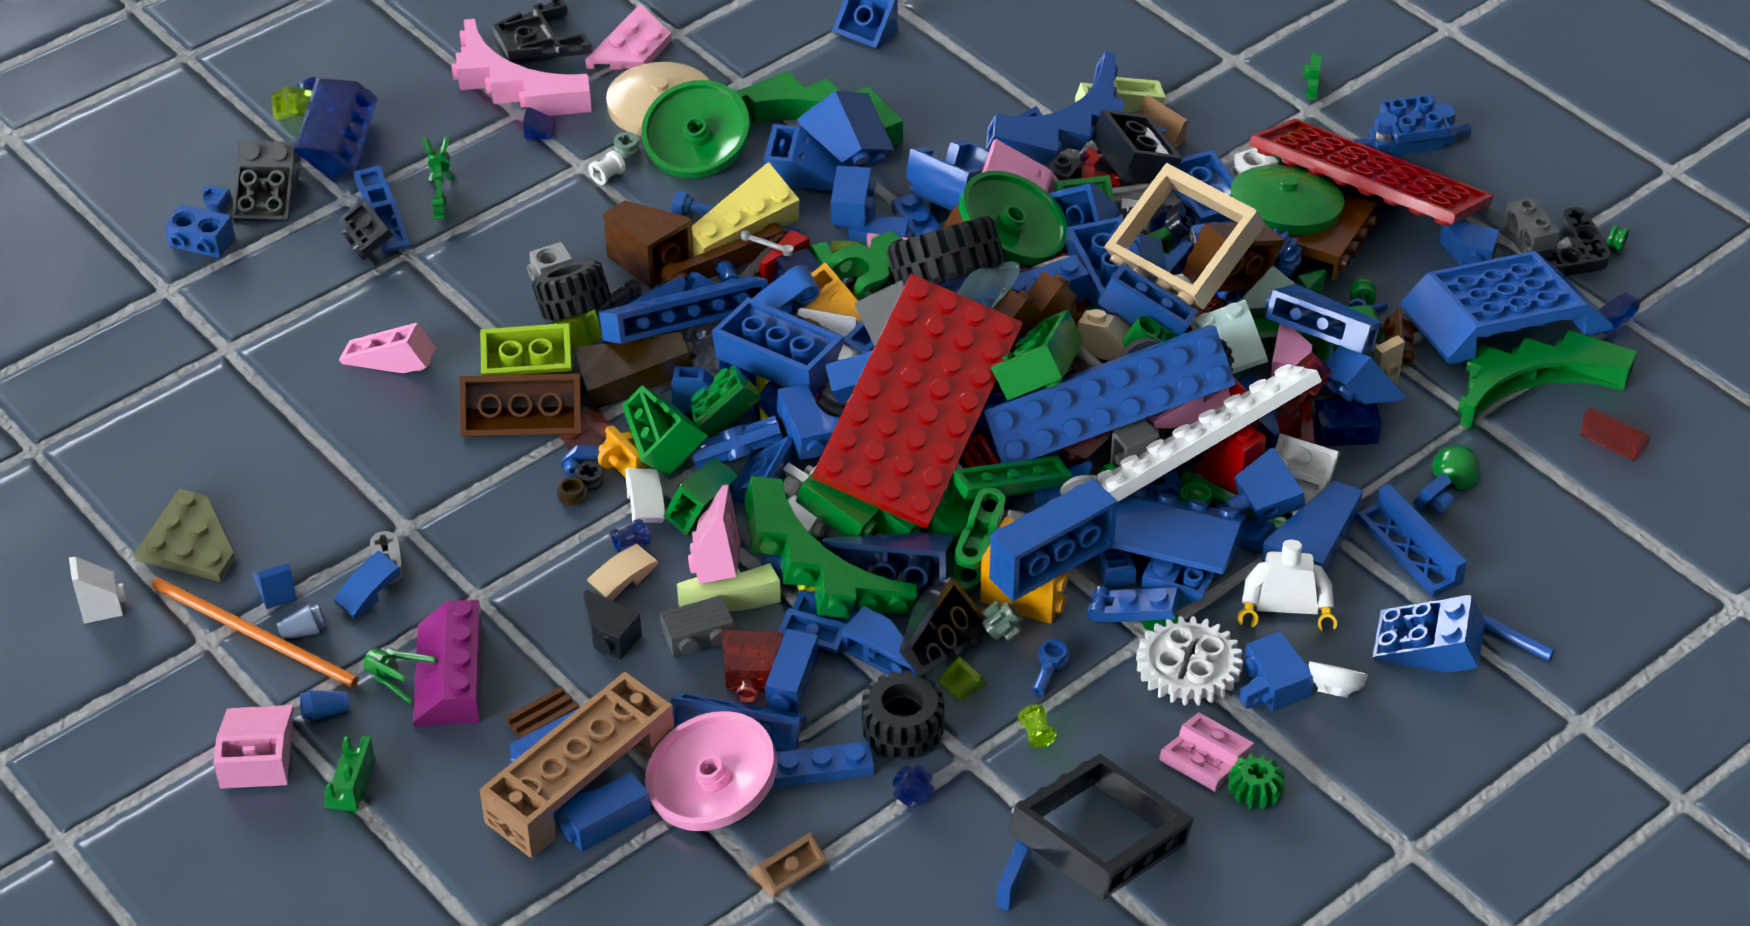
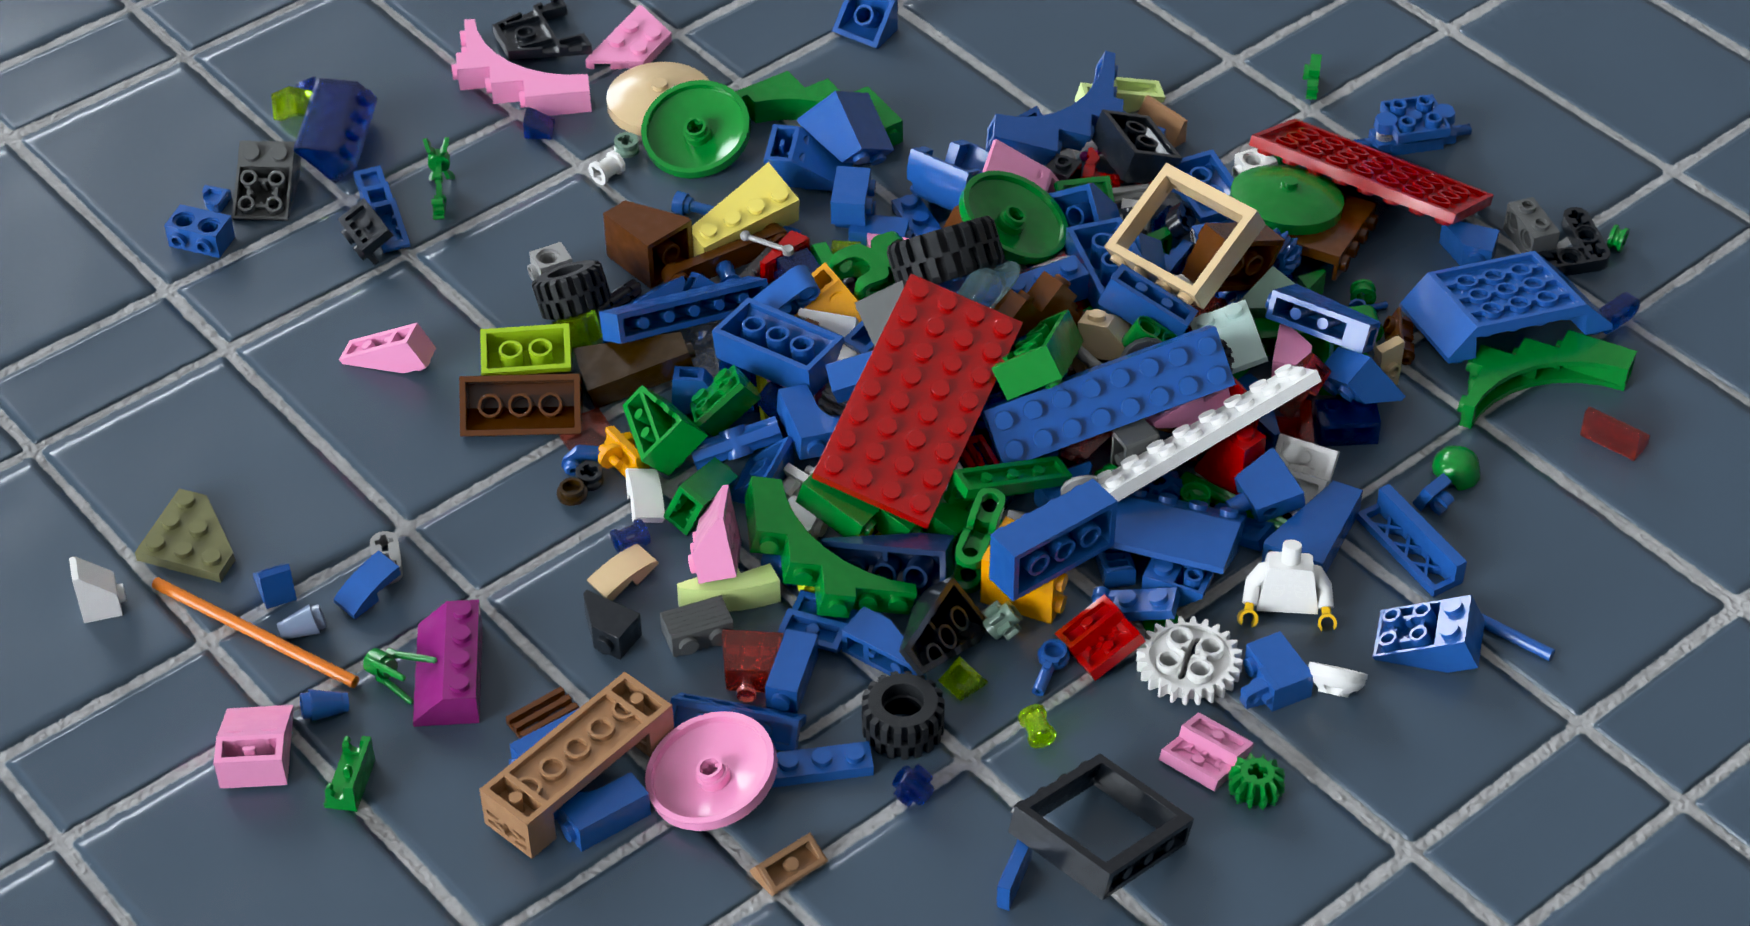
(1100, 637): none -> red slope

